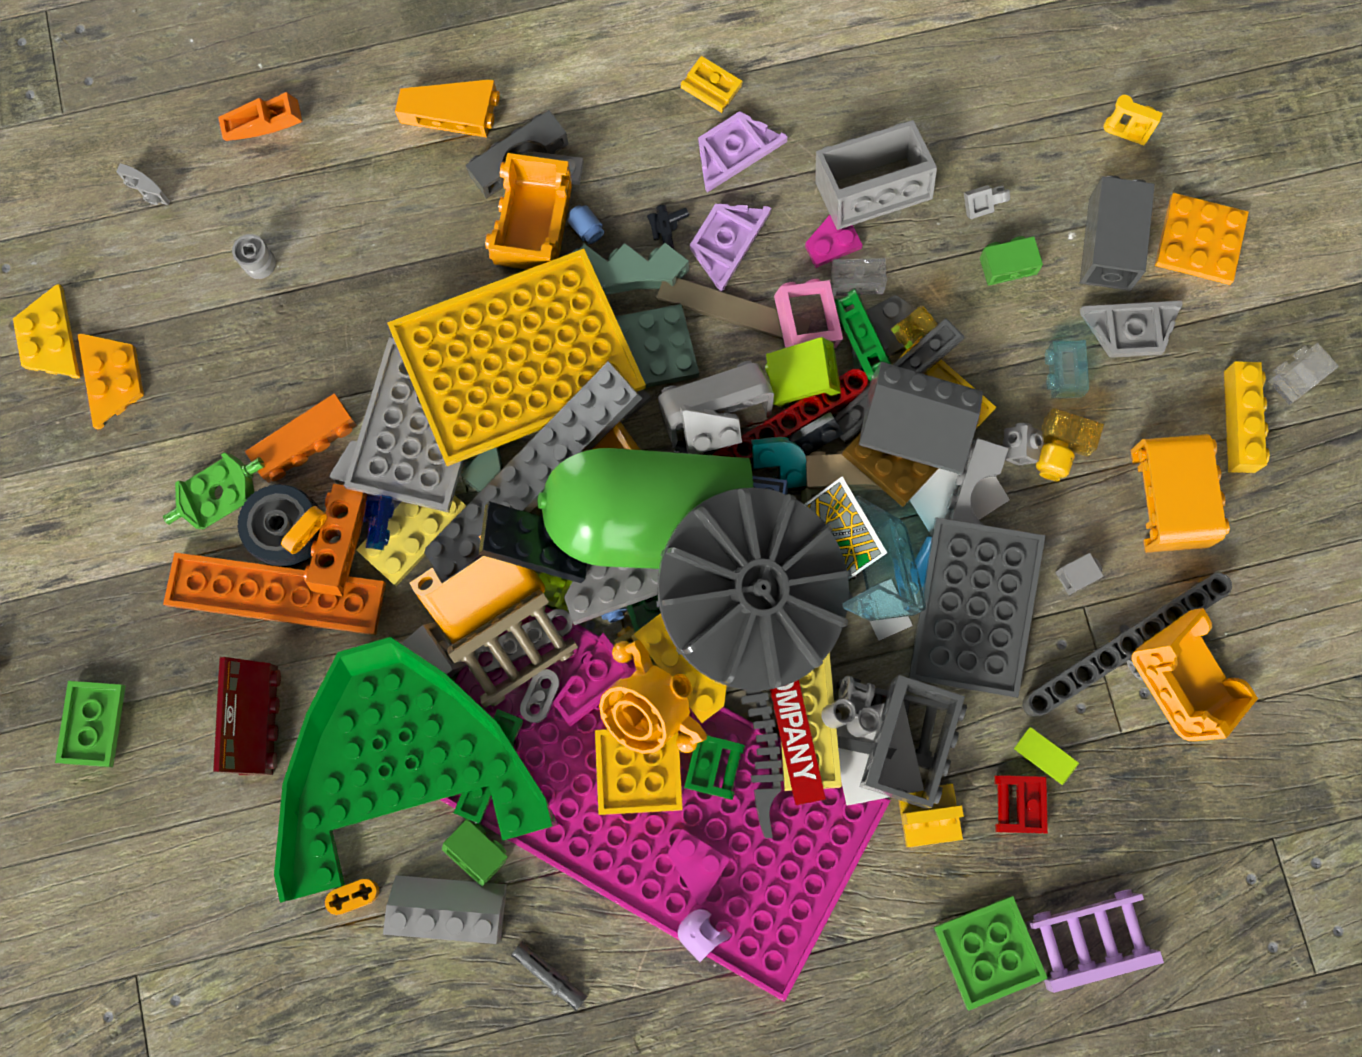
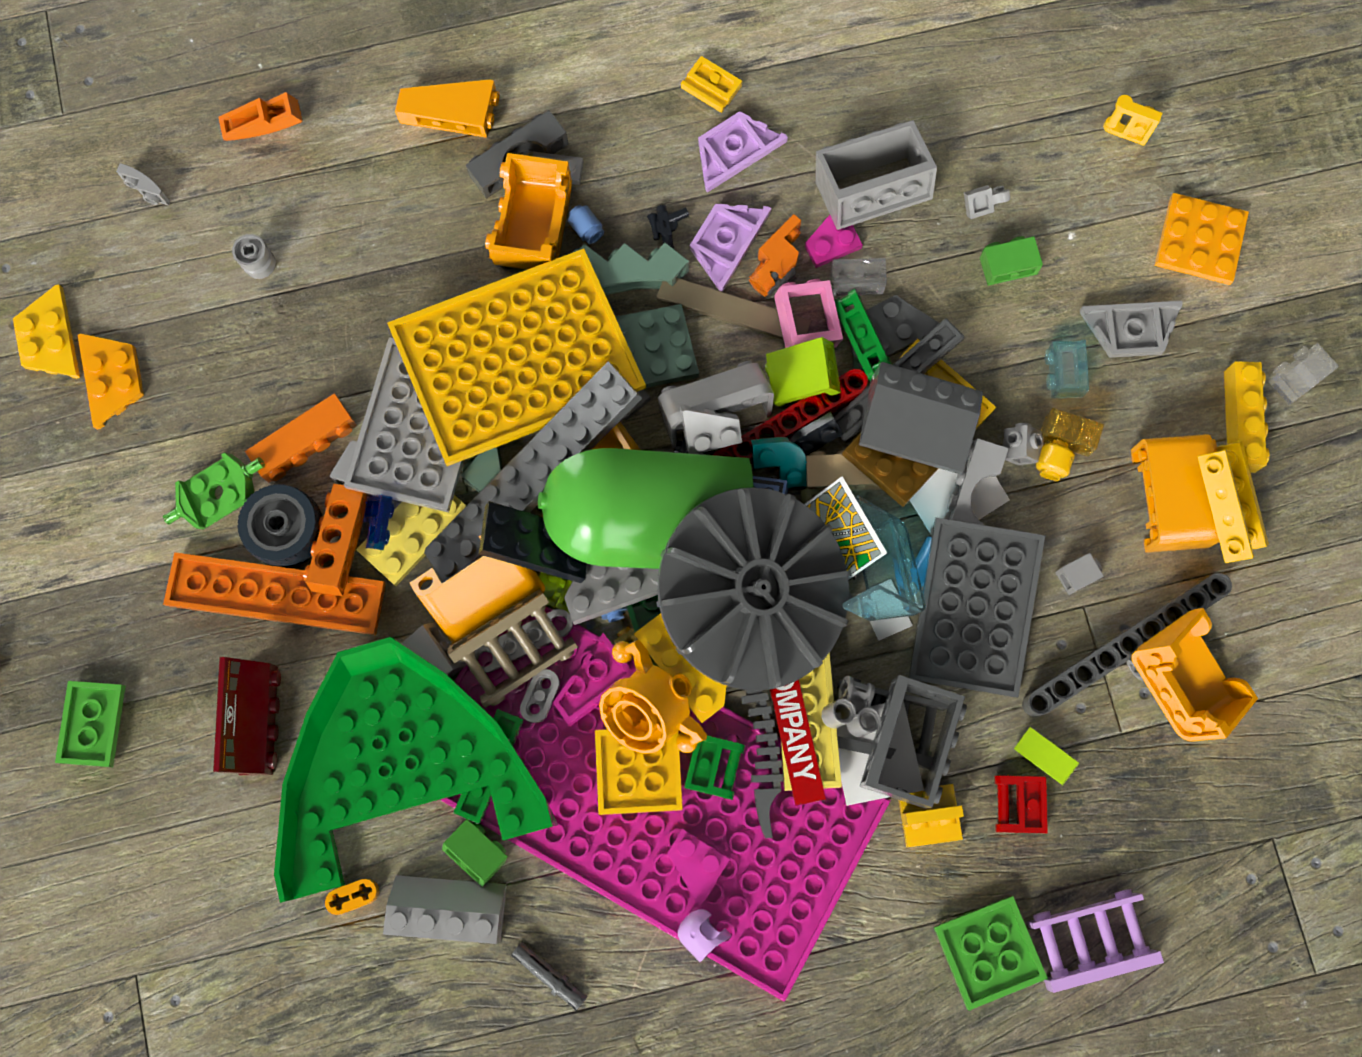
(304, 530): light orange beam -> none
(777, 258): none -> orange plate
(914, 327): clear yellow bracket -> none
(1117, 233): dark grey brick -> none
(1233, 501): none -> yellow fence

